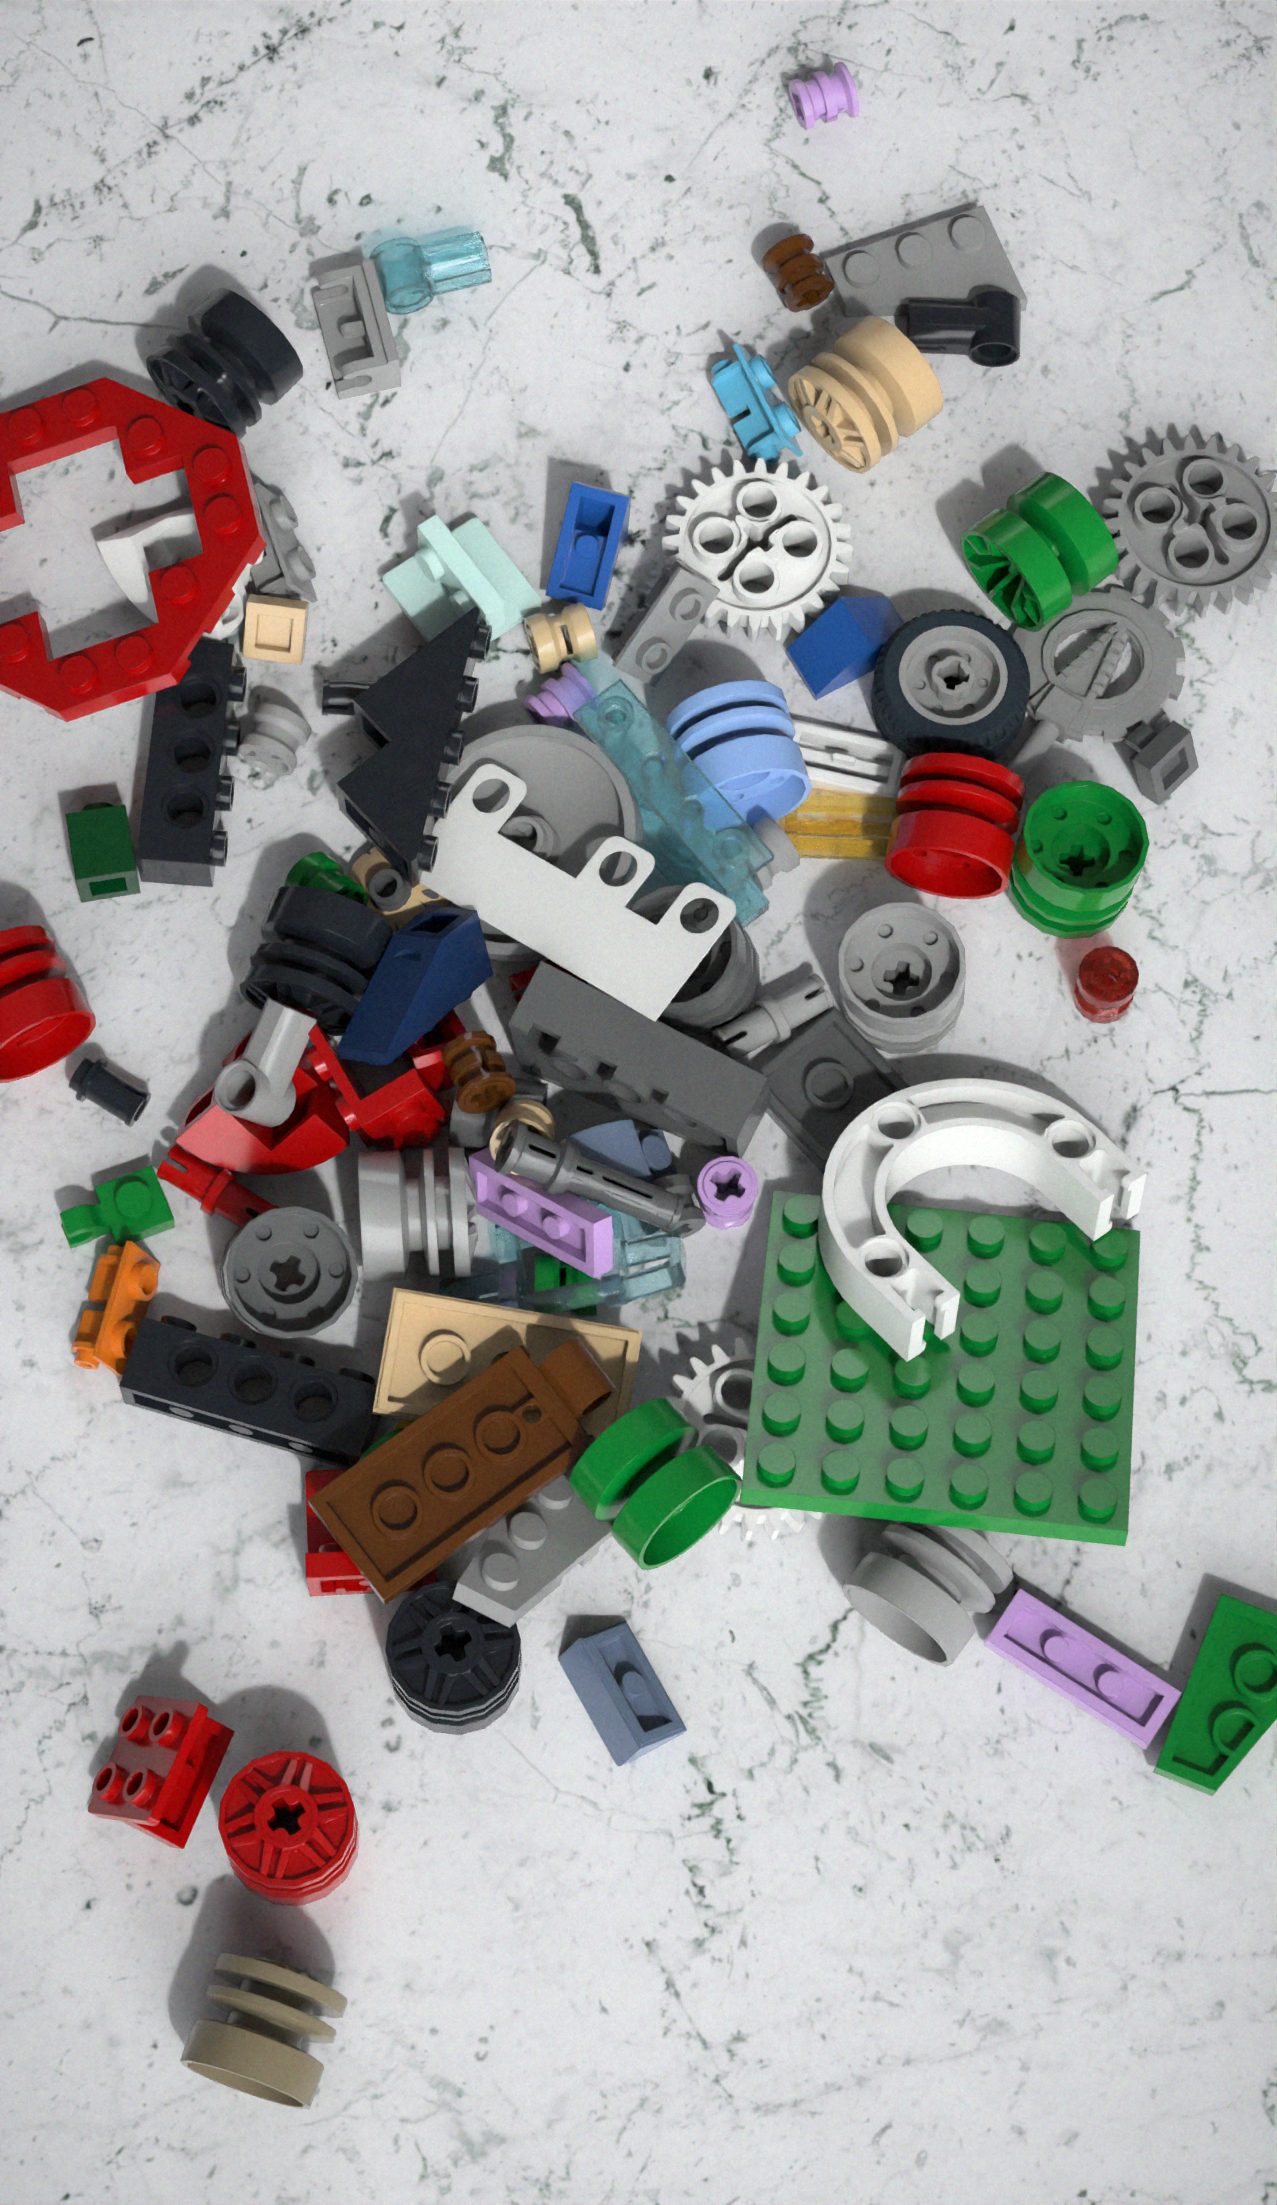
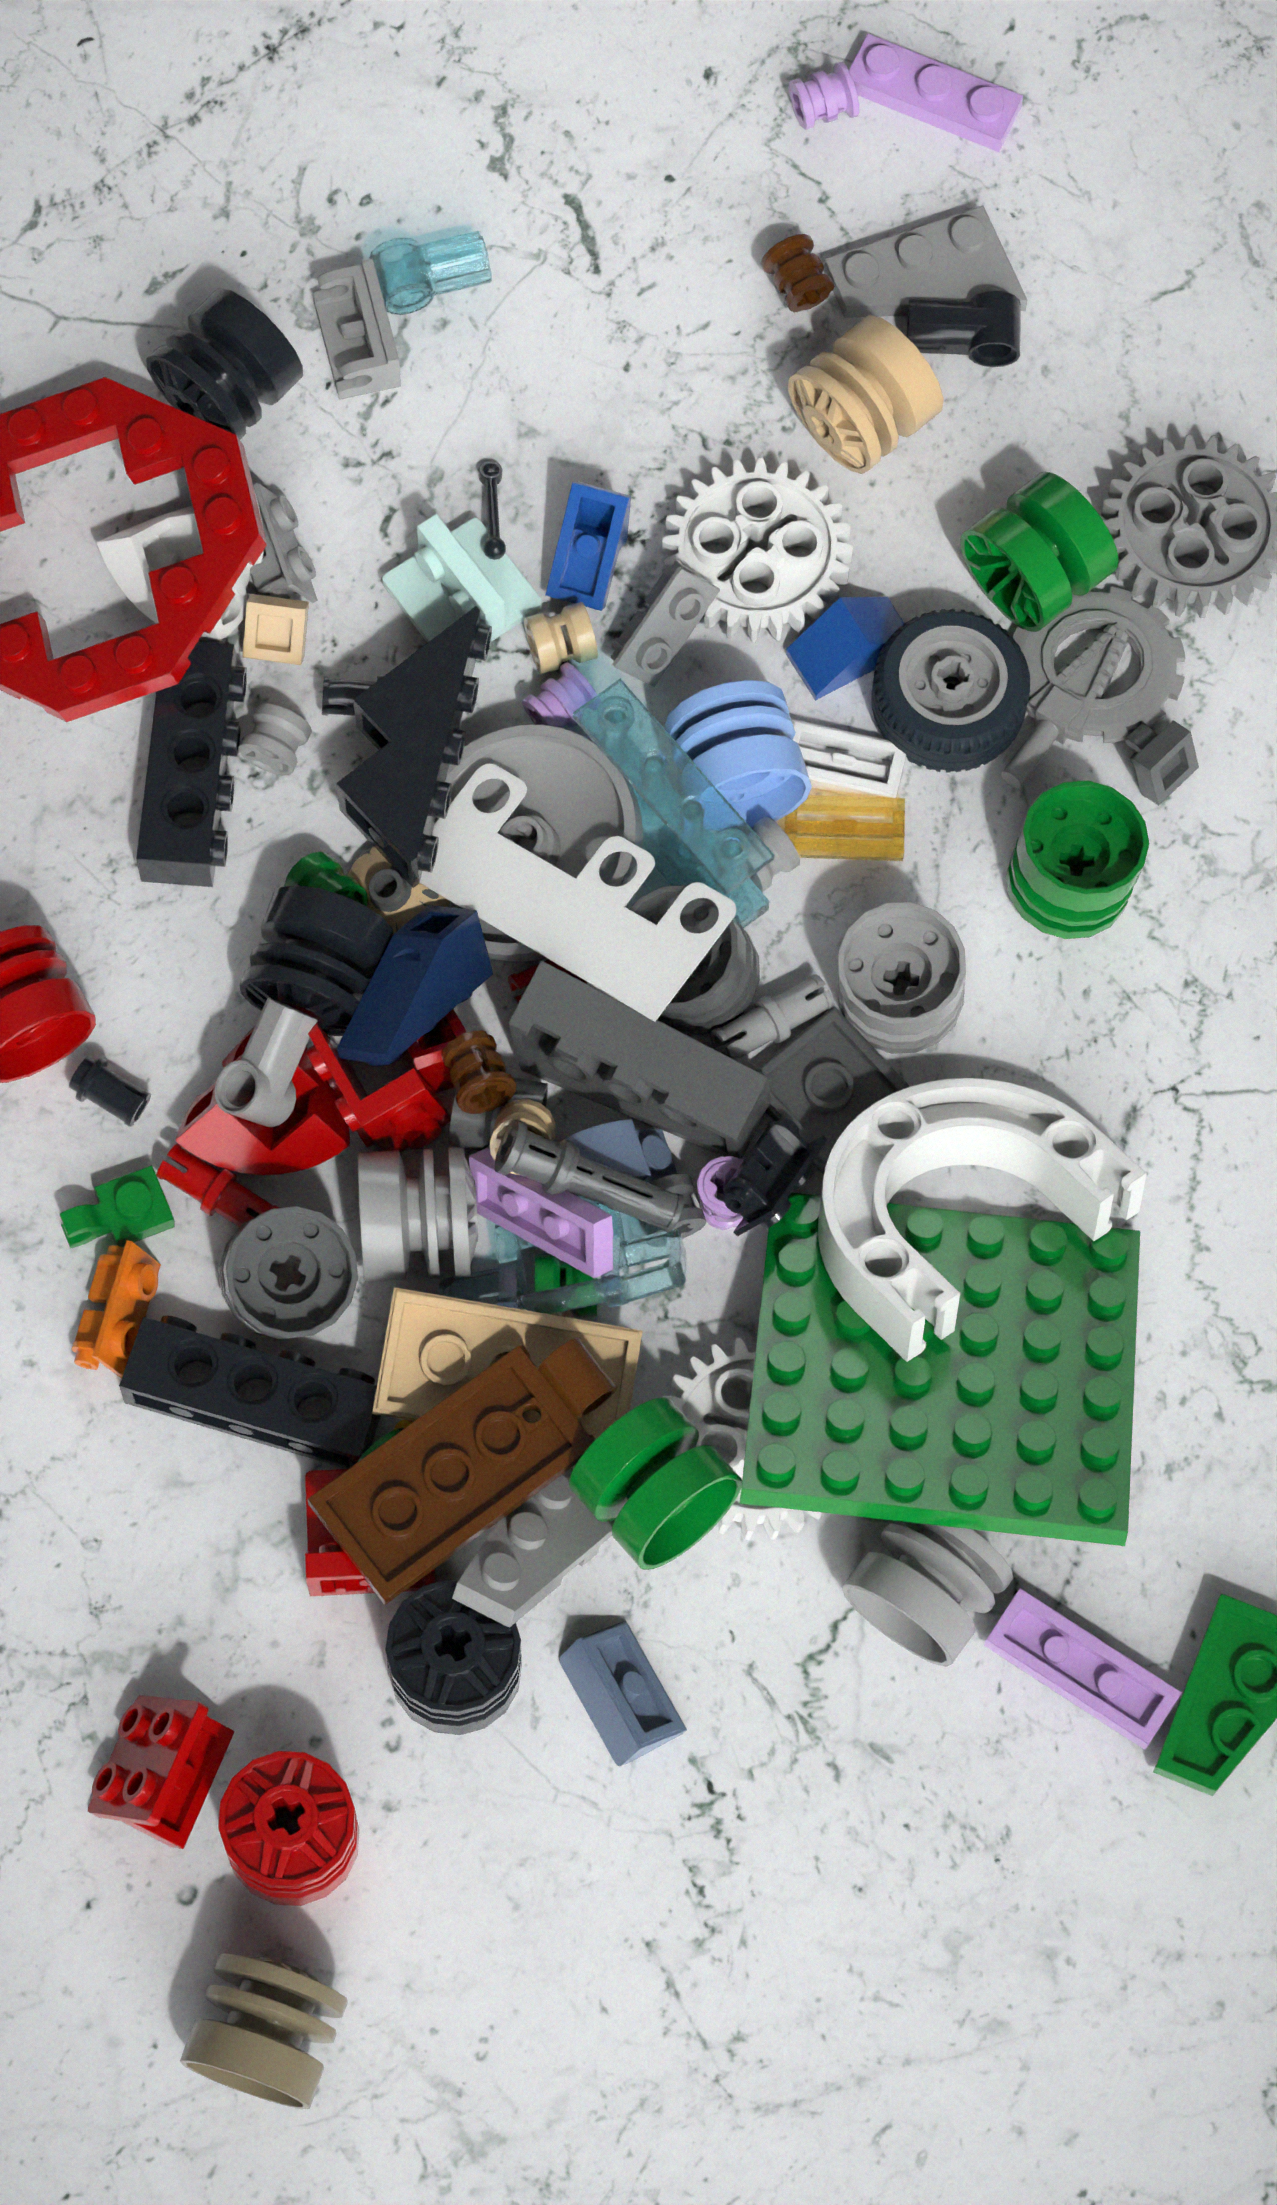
(102, 852): dark green brick -> none
(490, 475): none -> black hinge
(749, 385): medium azure hinge -> none
(763, 1193): none -> black hinge
(934, 92): none -> lavender plate
(955, 826): red wheel -> none
(1103, 998): clear red wheel -> none

